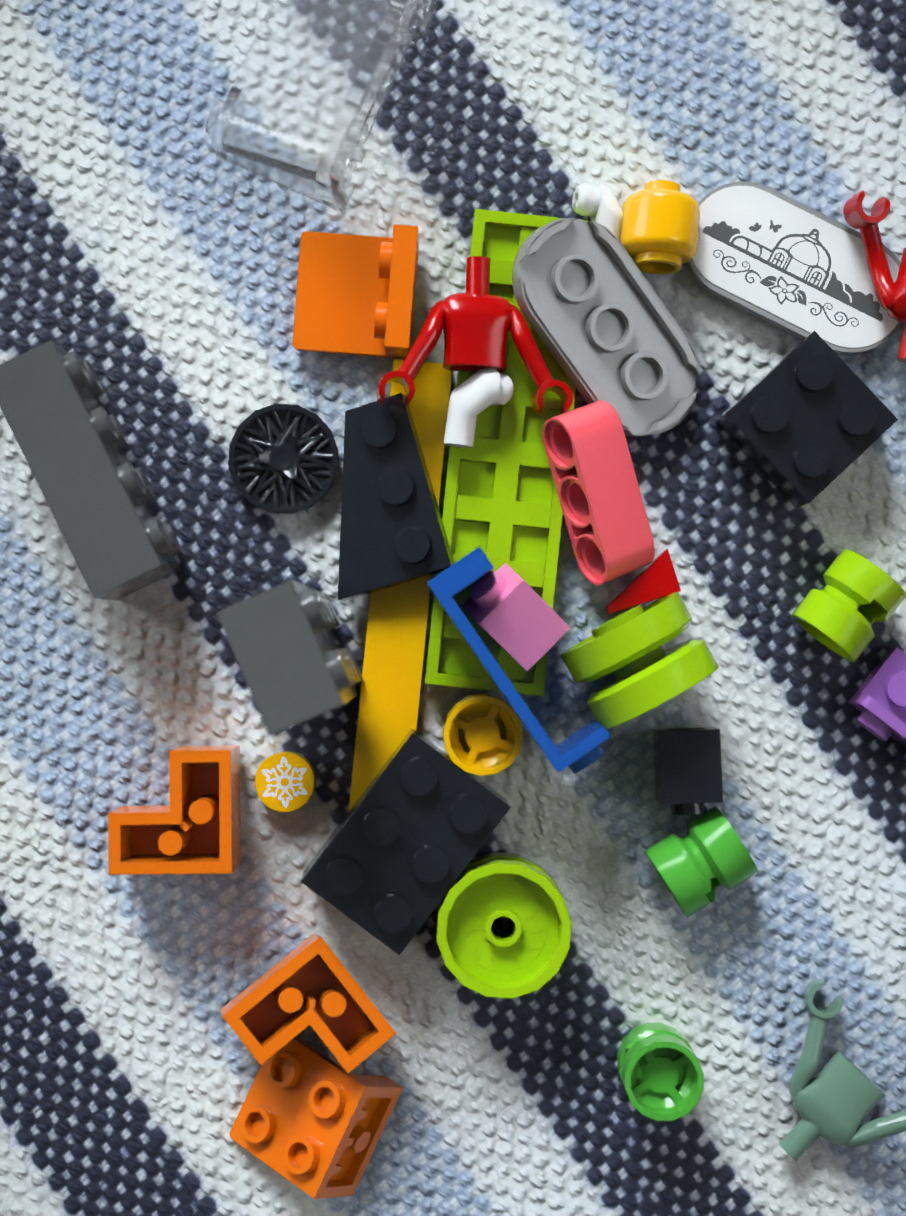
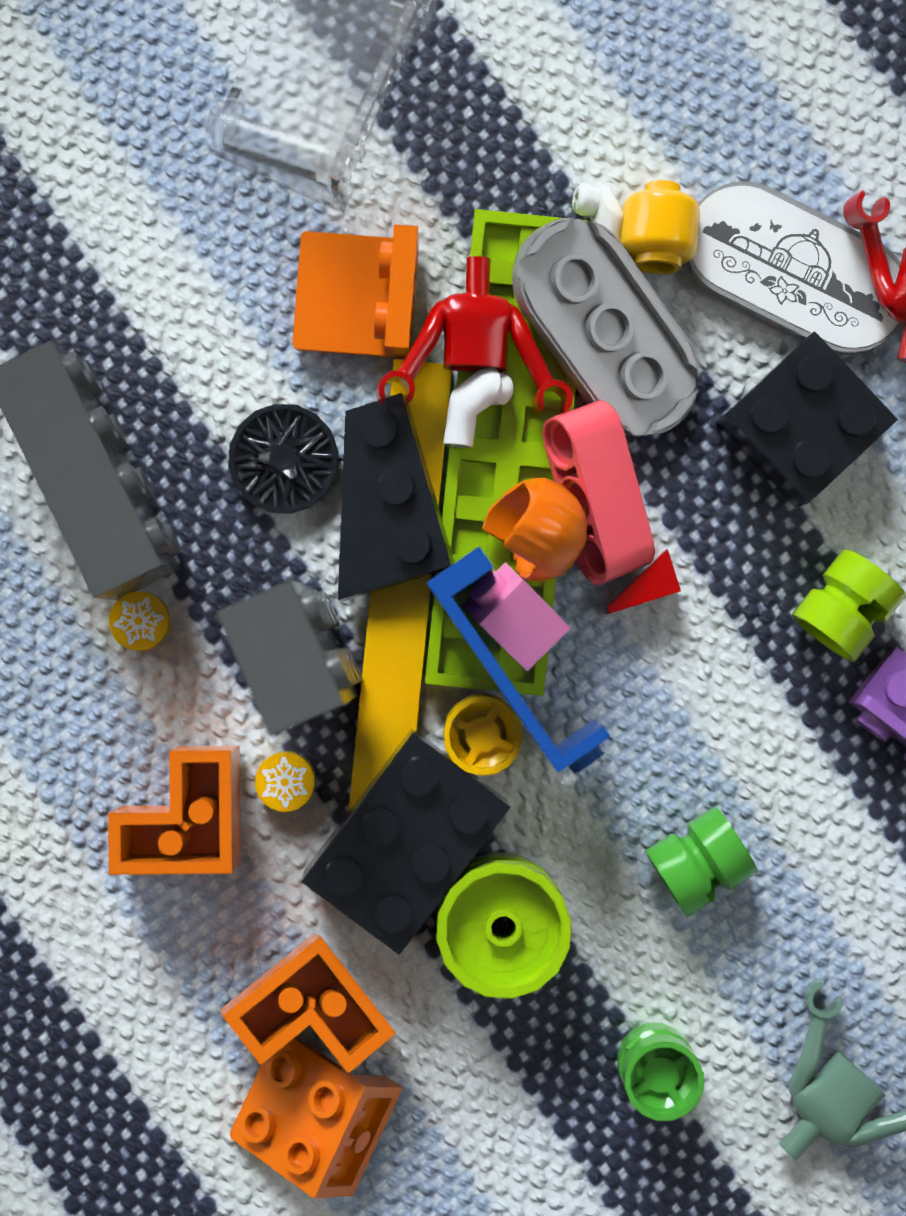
(140, 621): none -> yellow tile
(540, 526): none -> orange hair
(641, 665): lime wheel -> none
(688, 768): black brick -> none

